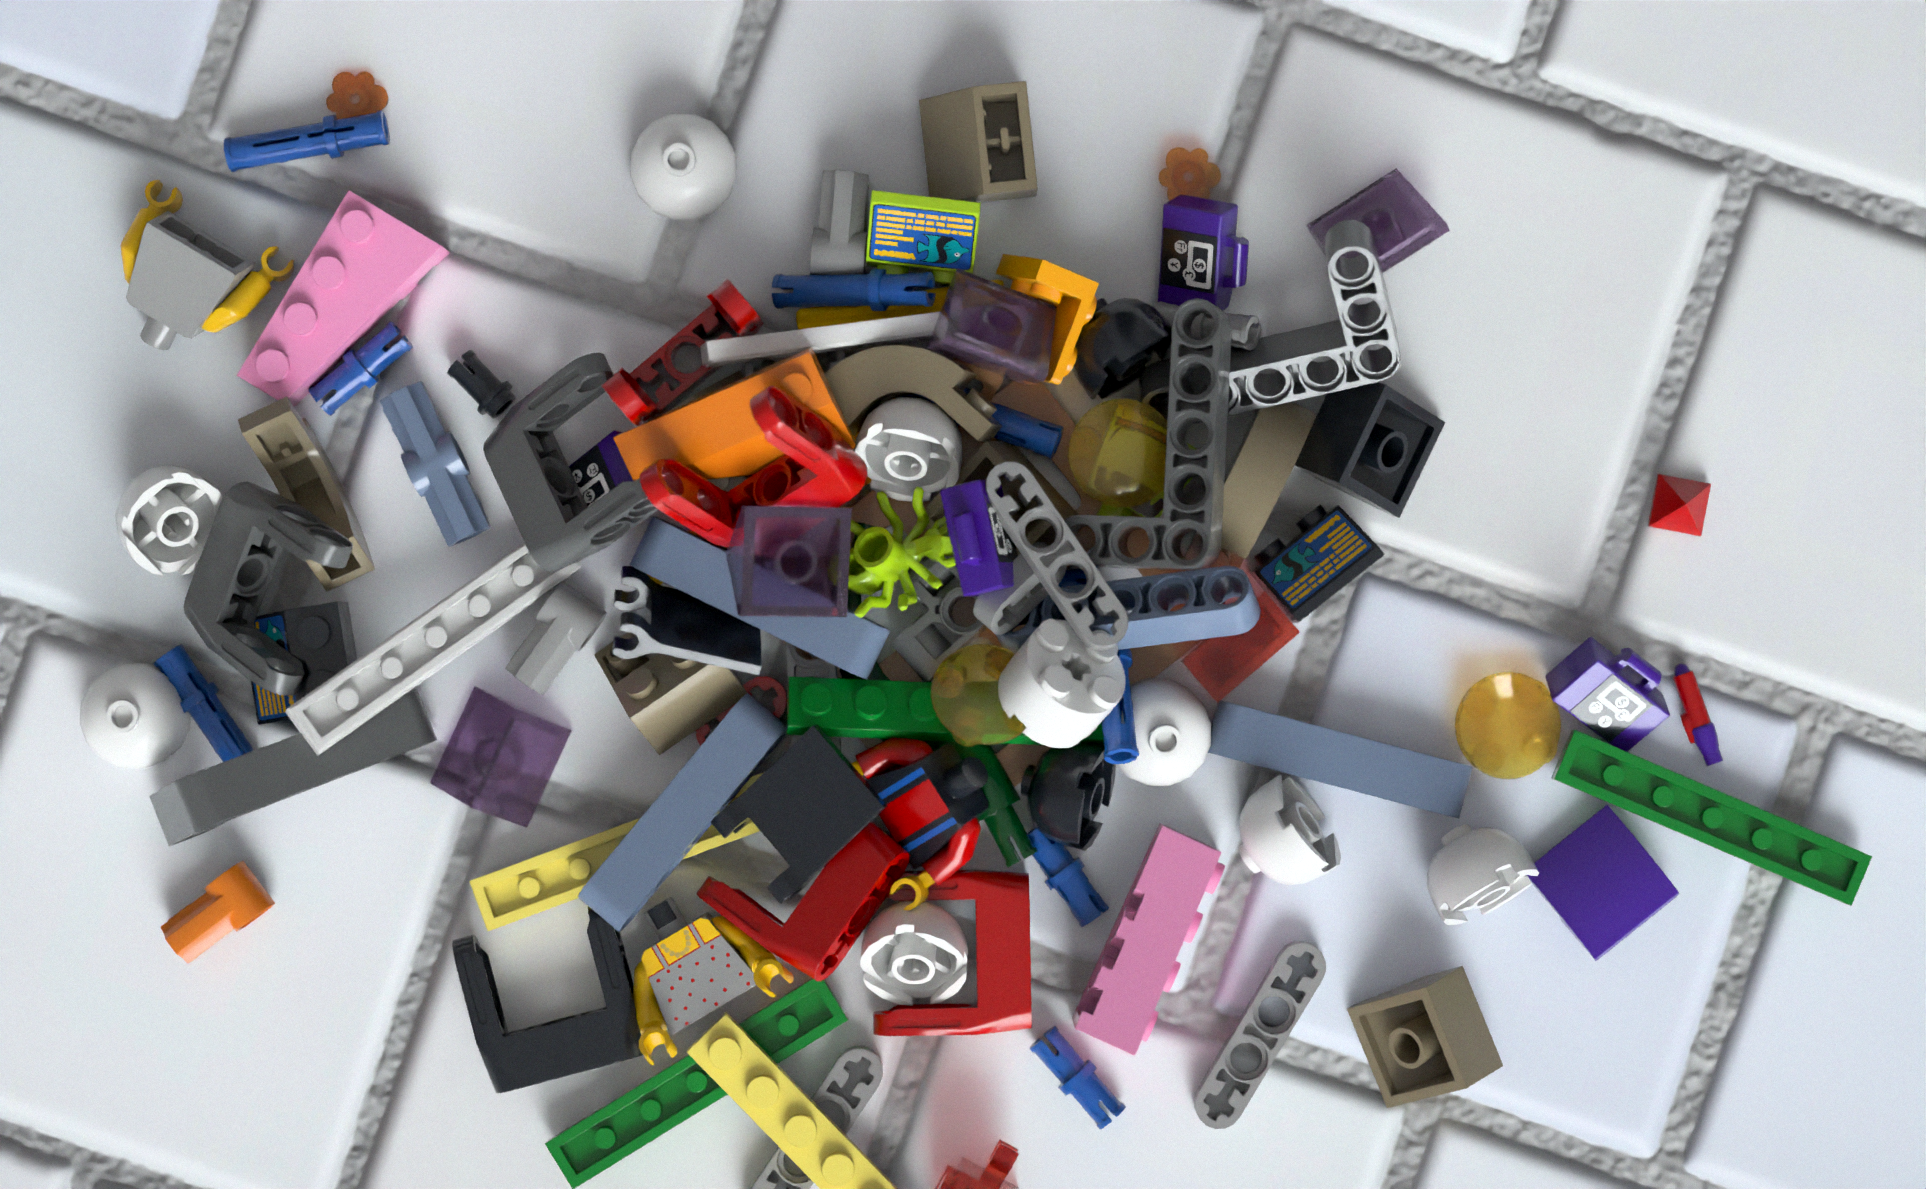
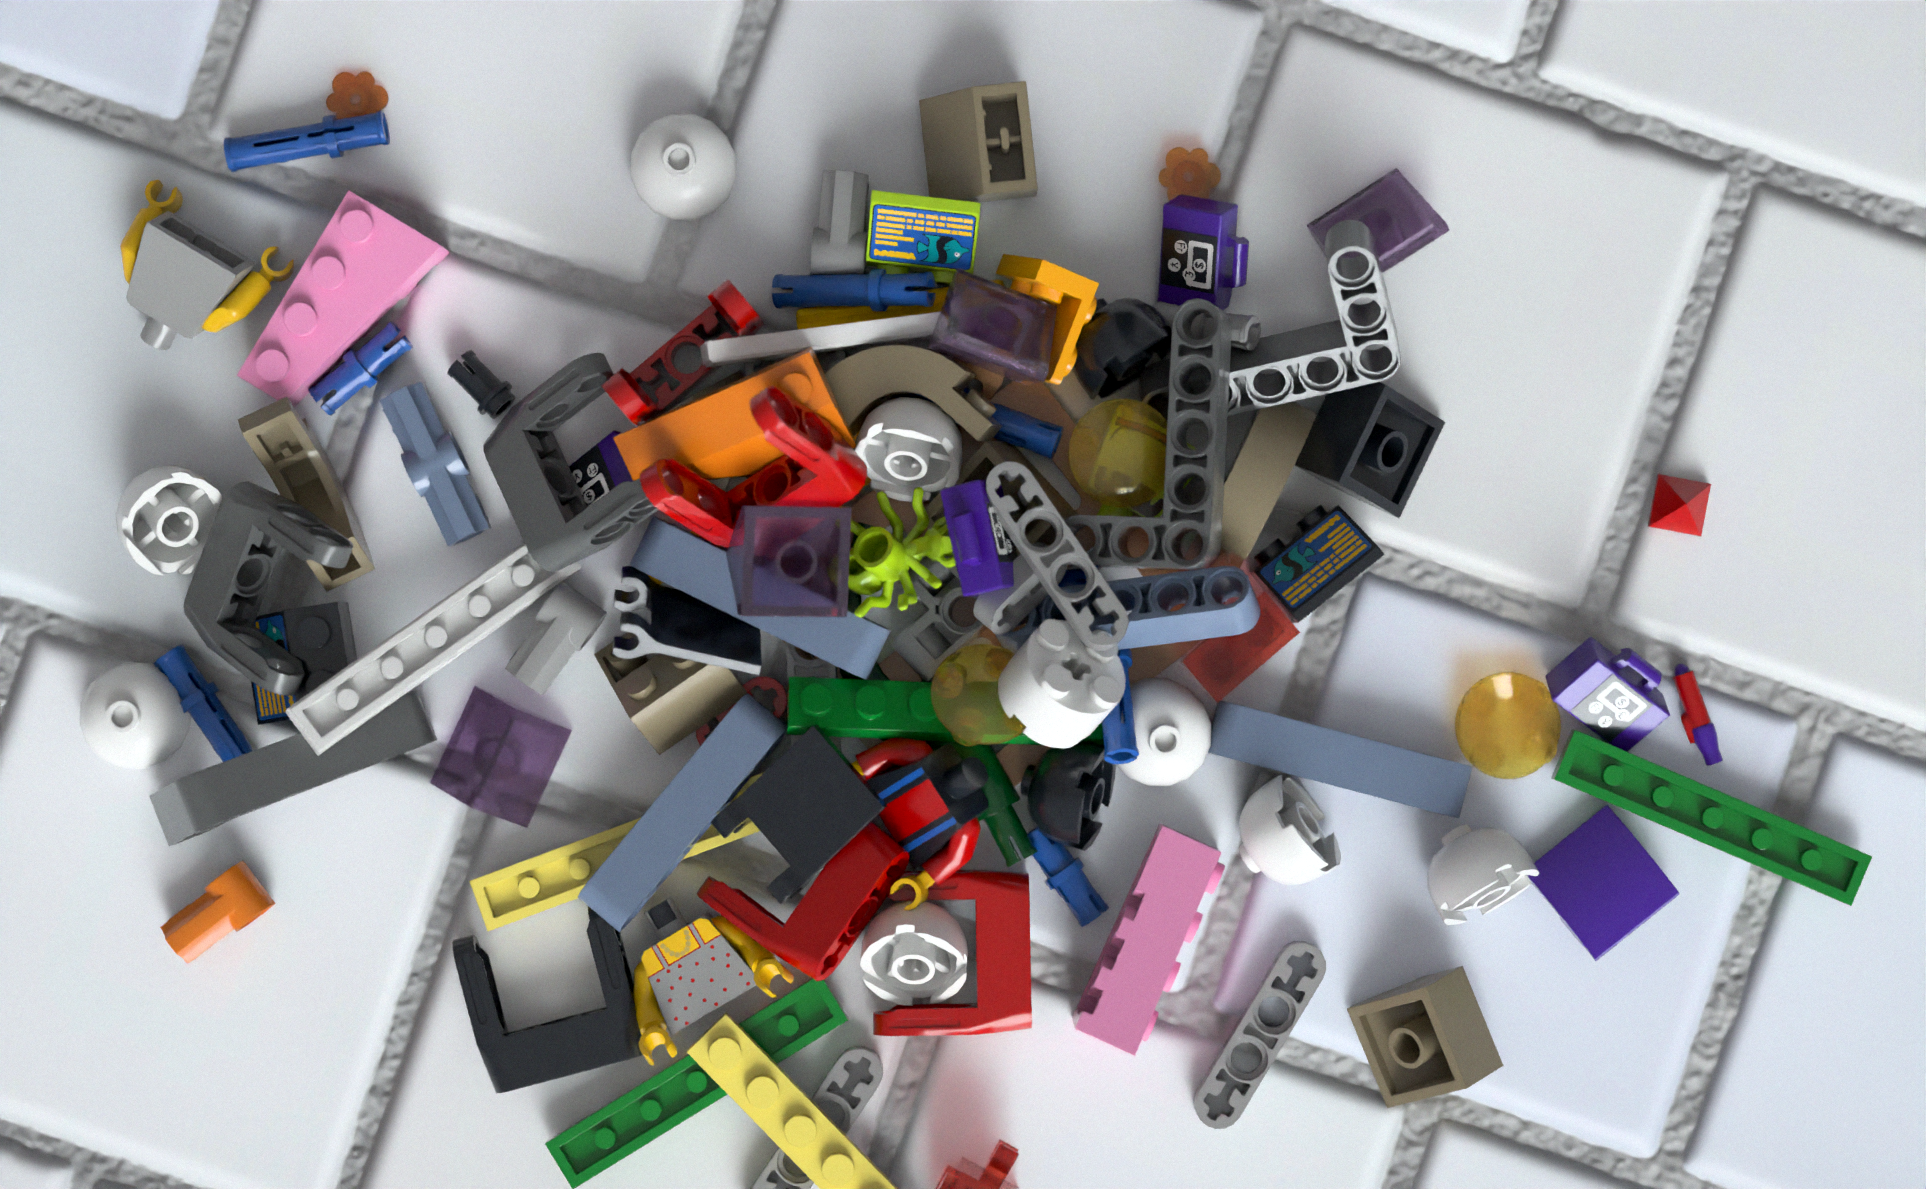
(1077, 1077): blue pin -> none

